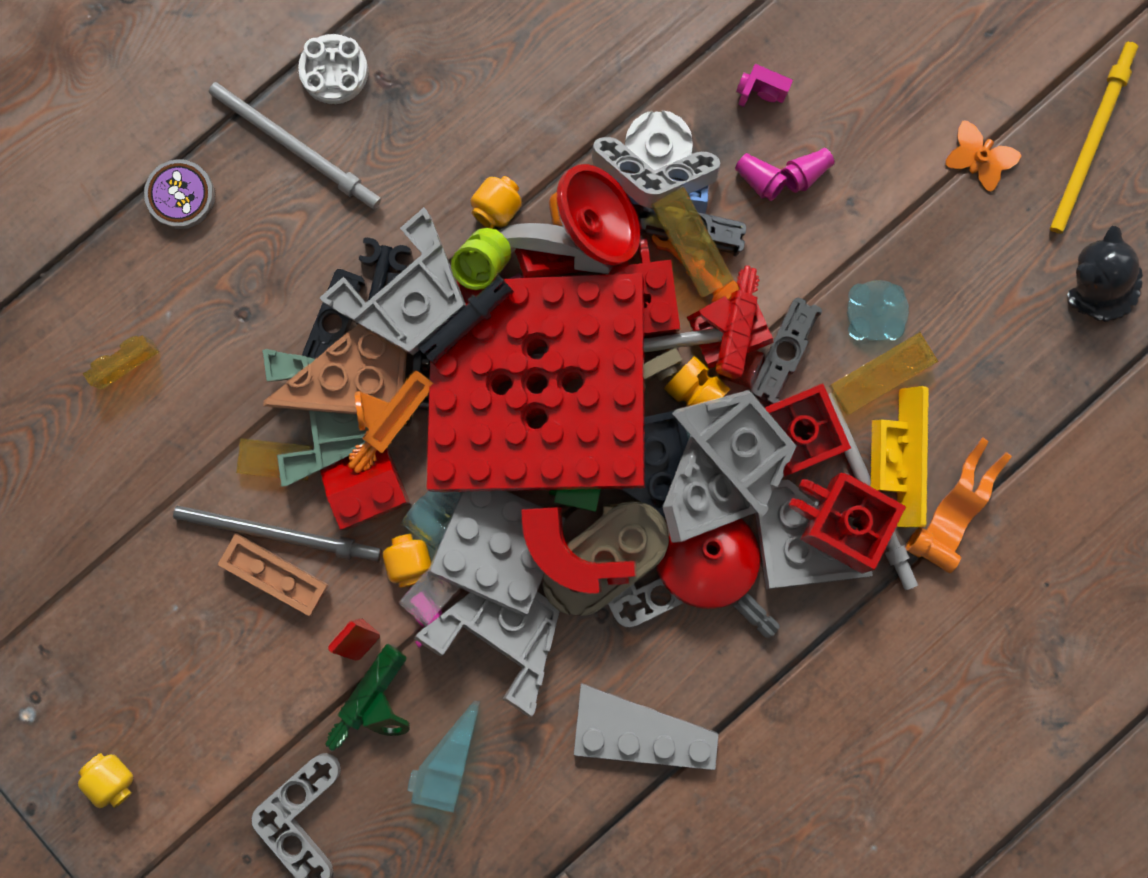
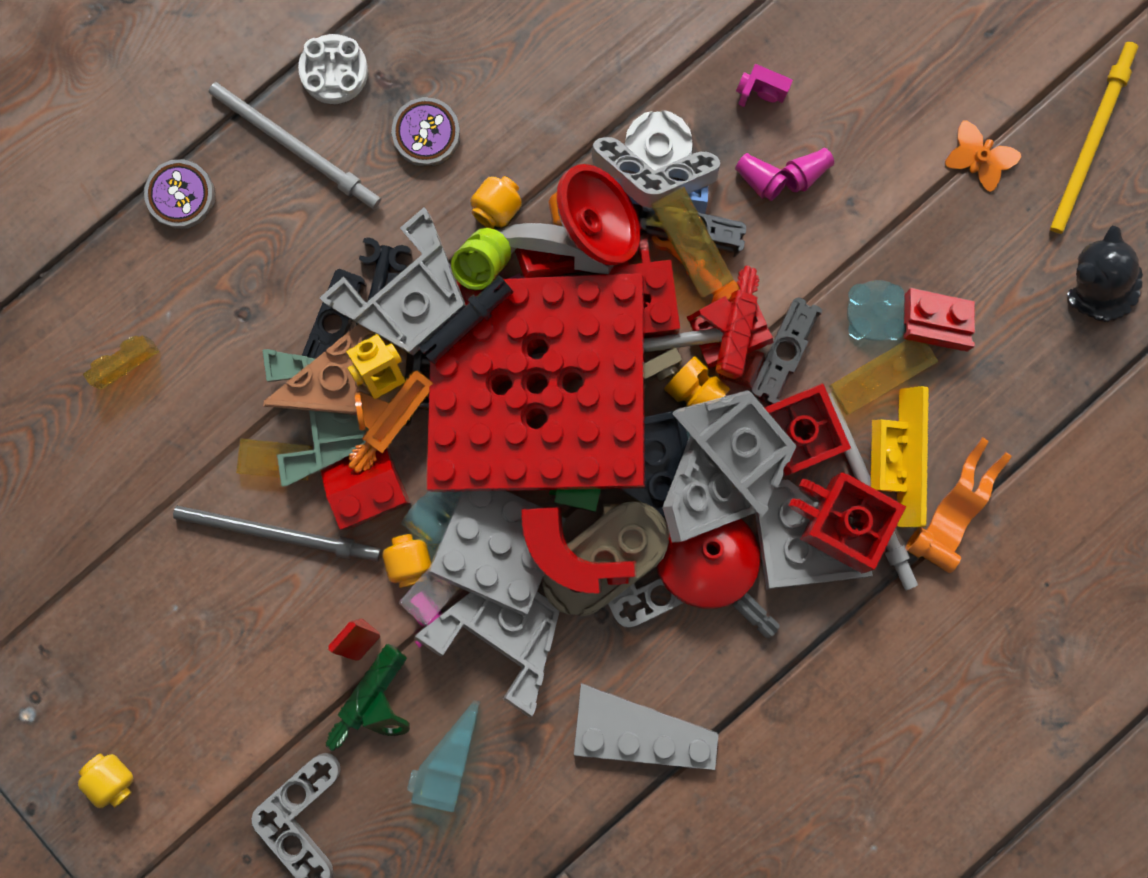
(273, 575): nougat plate -> none
(375, 366): none -> yellow brick
(426, 131): none -> tile
(939, 319): none -> plate

